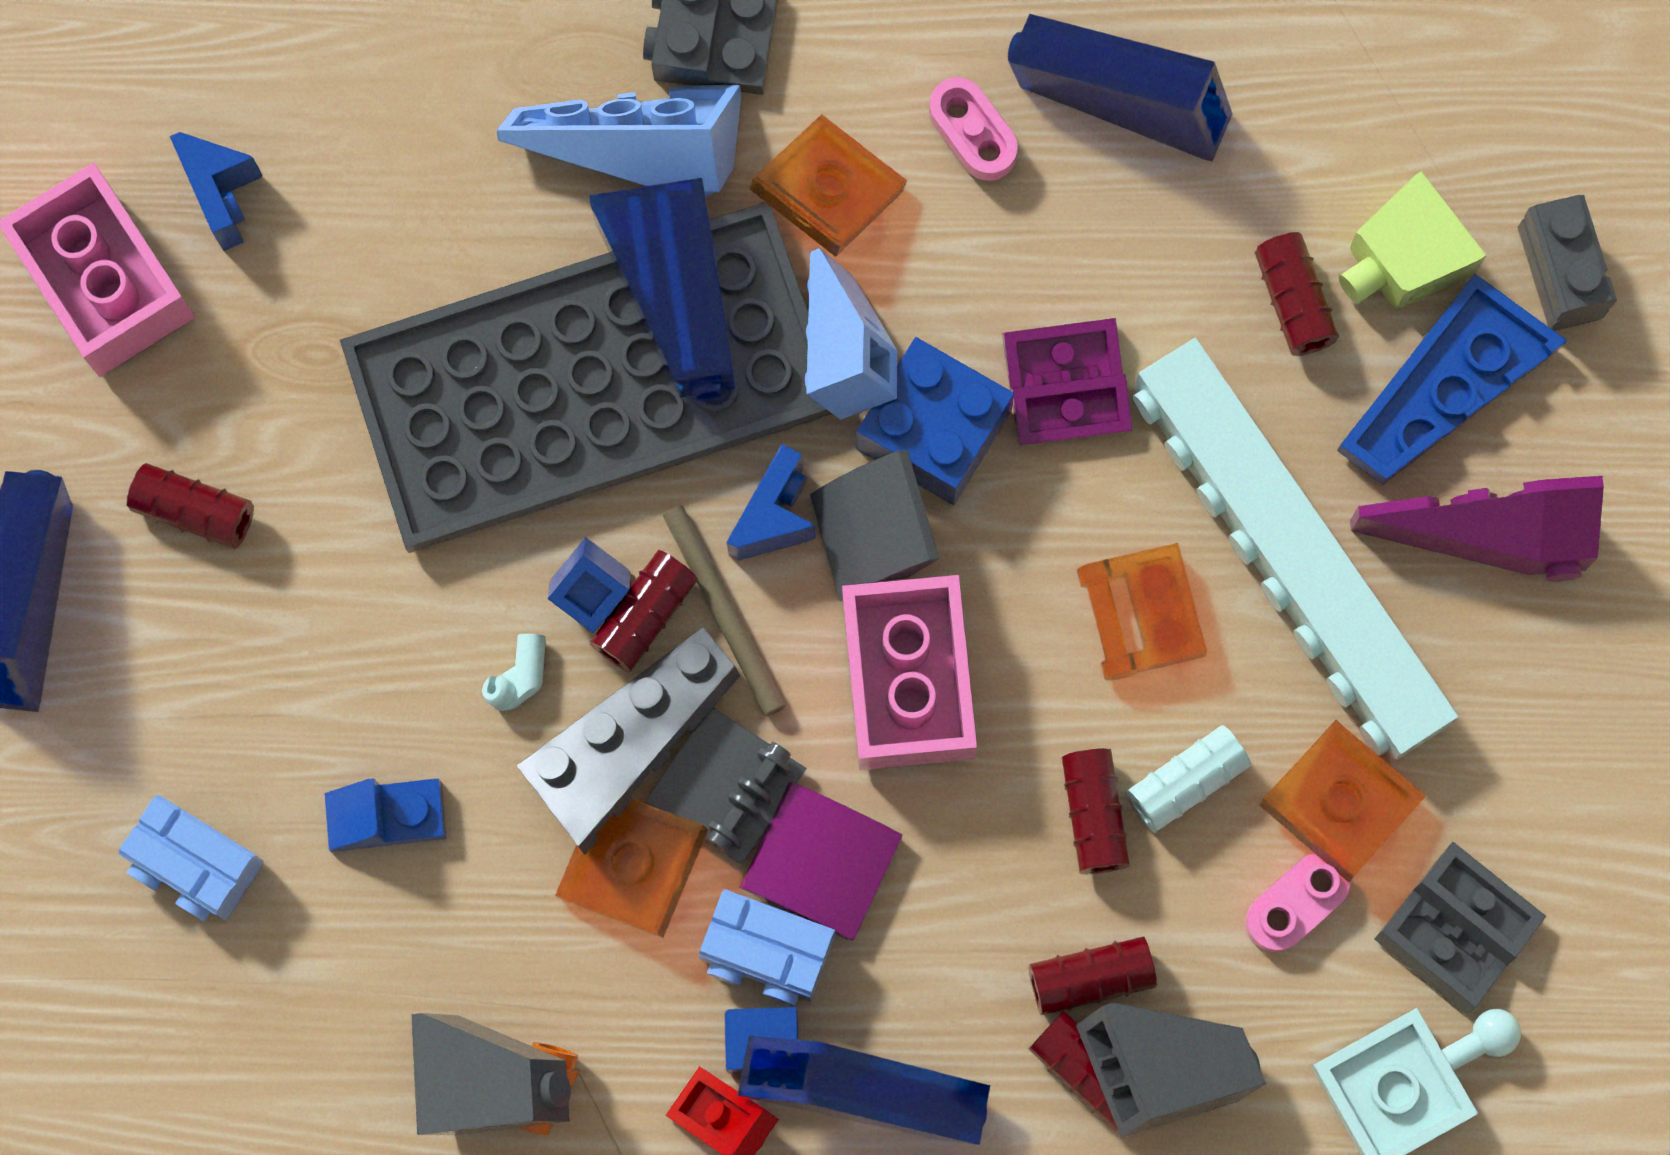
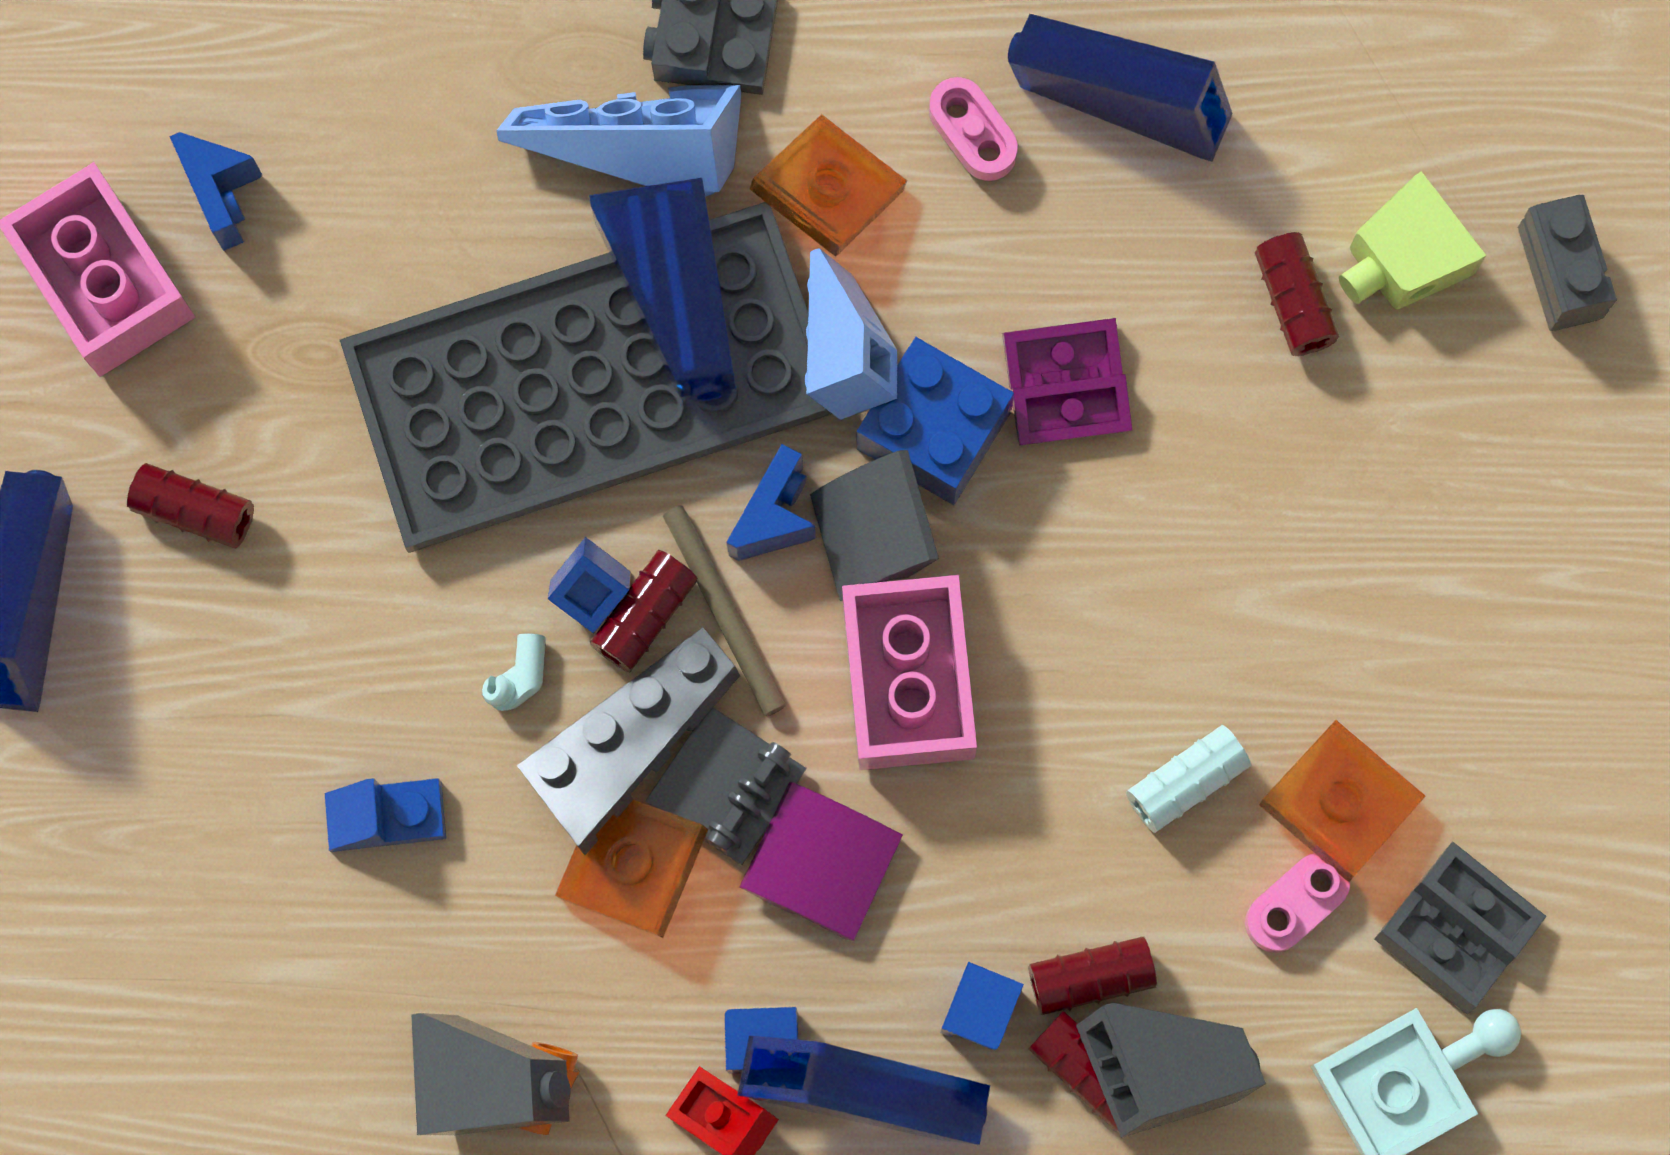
(189, 858): light blue brick -> none
(765, 947): light blue brick -> none
(982, 1006): none -> blue panel
(1095, 811): dark red axle -> none
(1160, 605): clear orange plate -> none
(1293, 552): light aqua brick -> none
(1455, 371): blue wing -> none
(1534, 531): magenta wedge -> none

